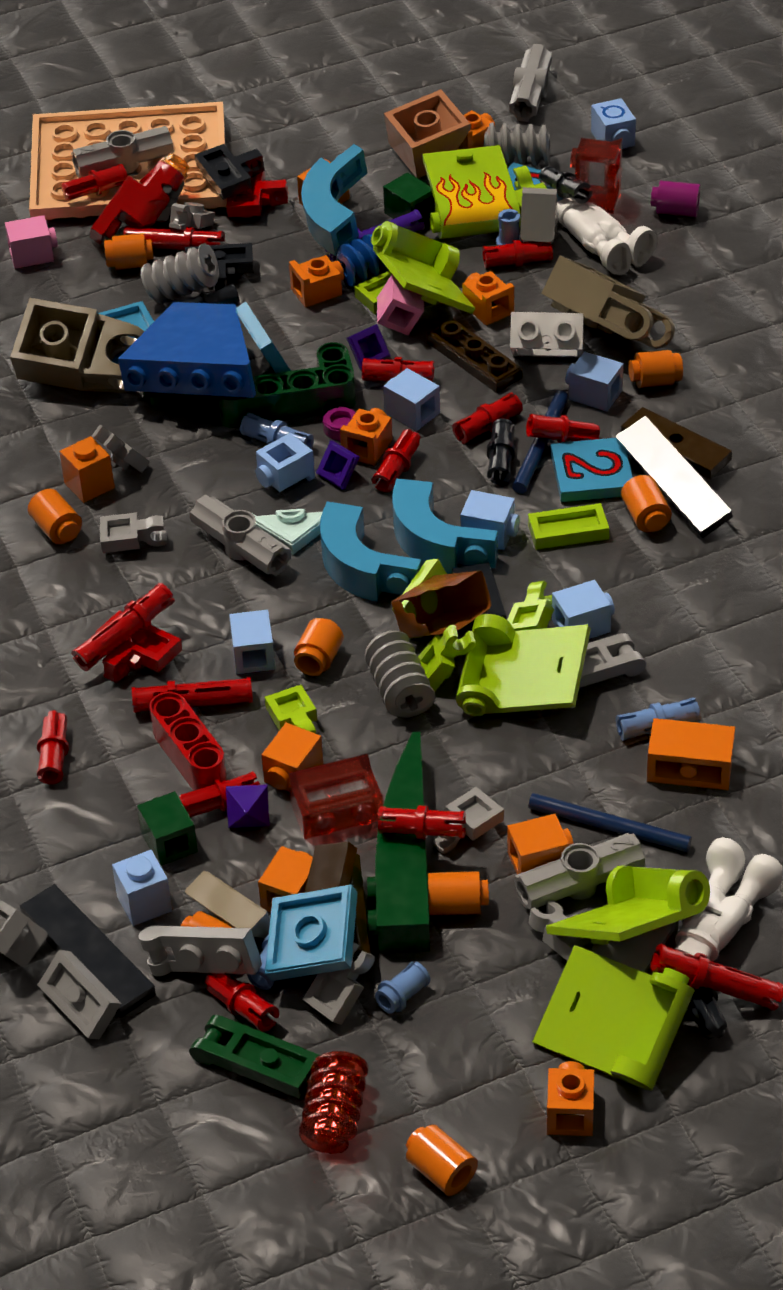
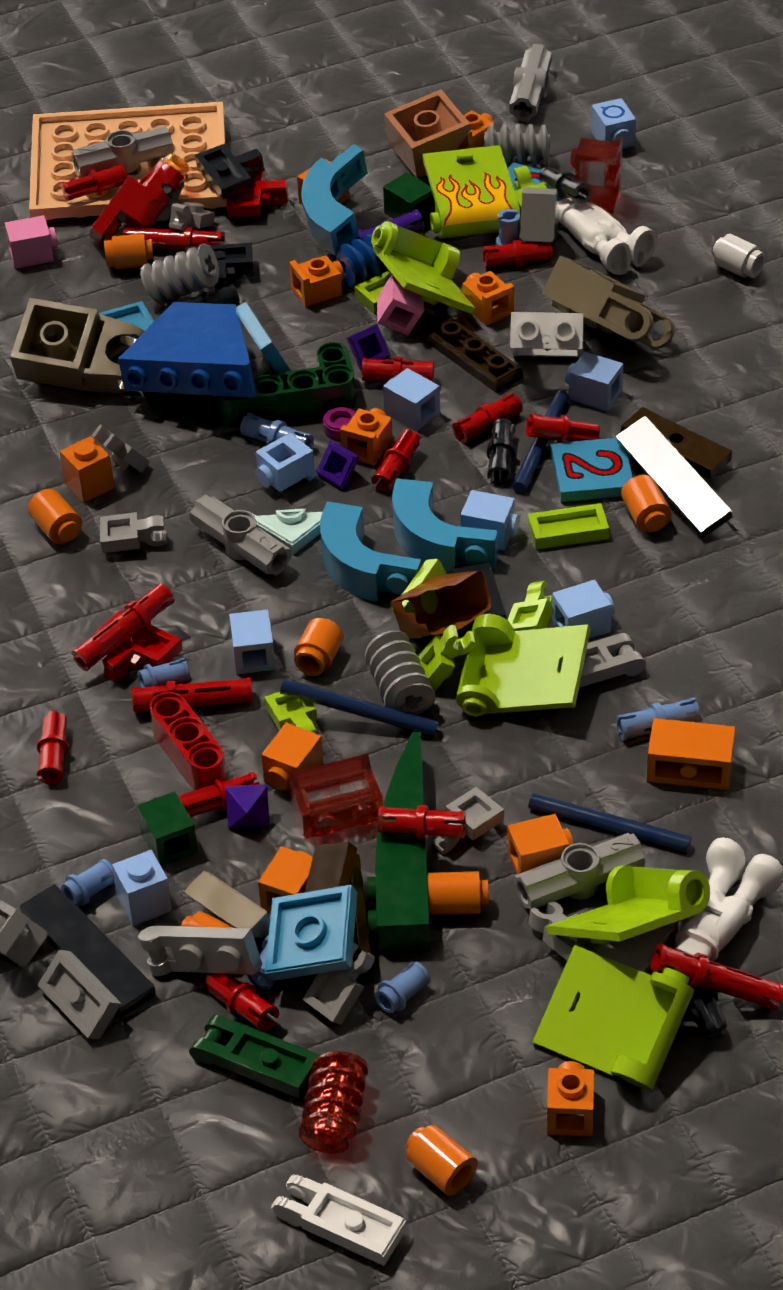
(88, 882): none -> medium blue pin
(159, 675): none -> medium blue pin
(341, 1218): none -> white hinge
(359, 707): none -> dark blue bar
(655, 368): orange brick -> none
(676, 198): magenta brick -> none
(738, 256): none -> white brick

